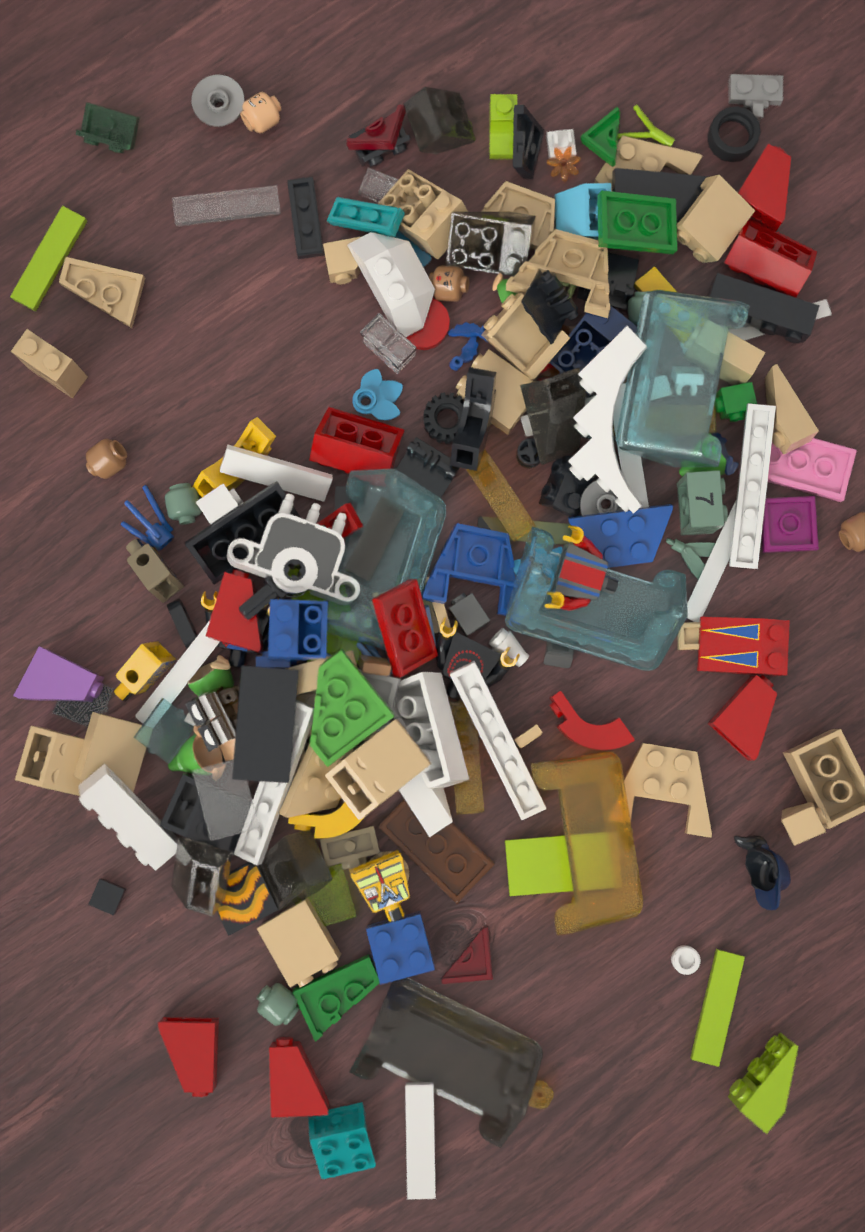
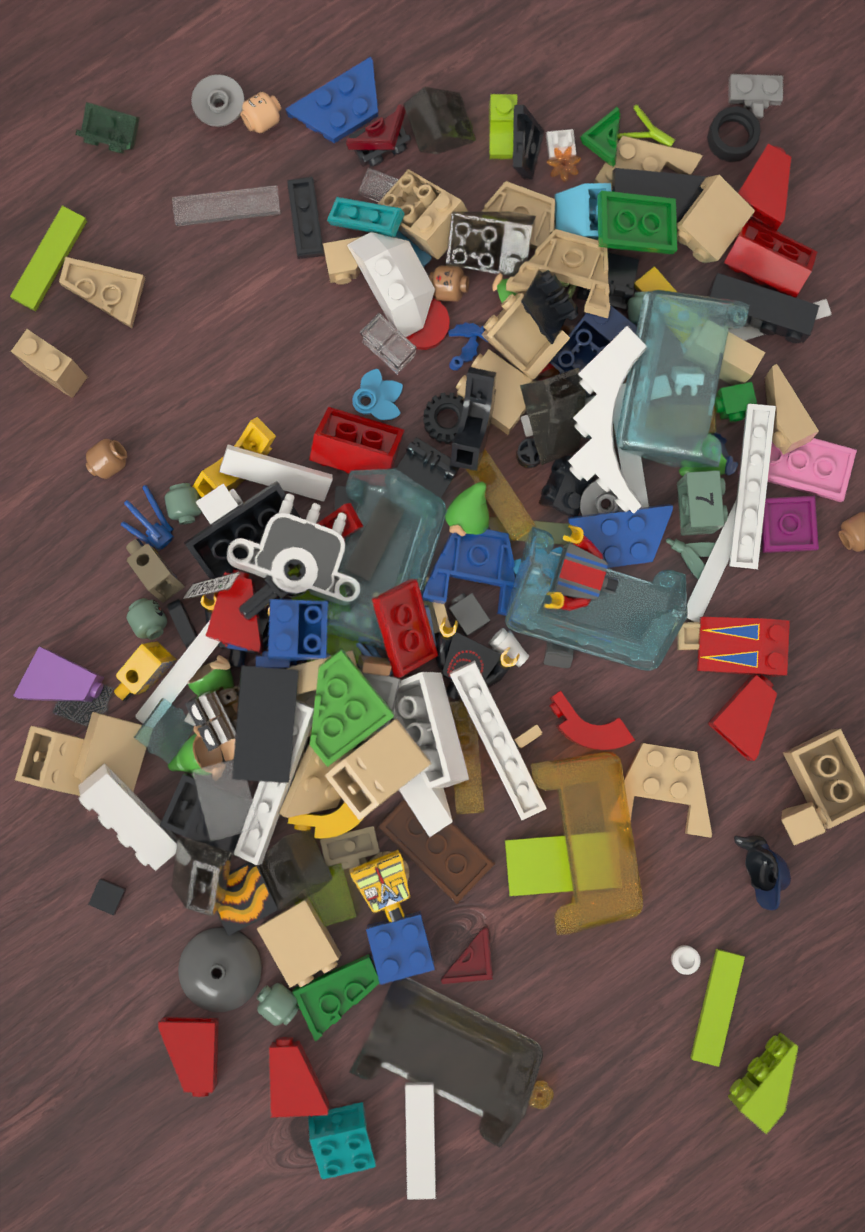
(146, 619): none -> sand green head
(211, 586): none -> sticker
(234, 956): none -> dark grey dish
(340, 104): none -> blue wing
(469, 511): none -> bright green hat

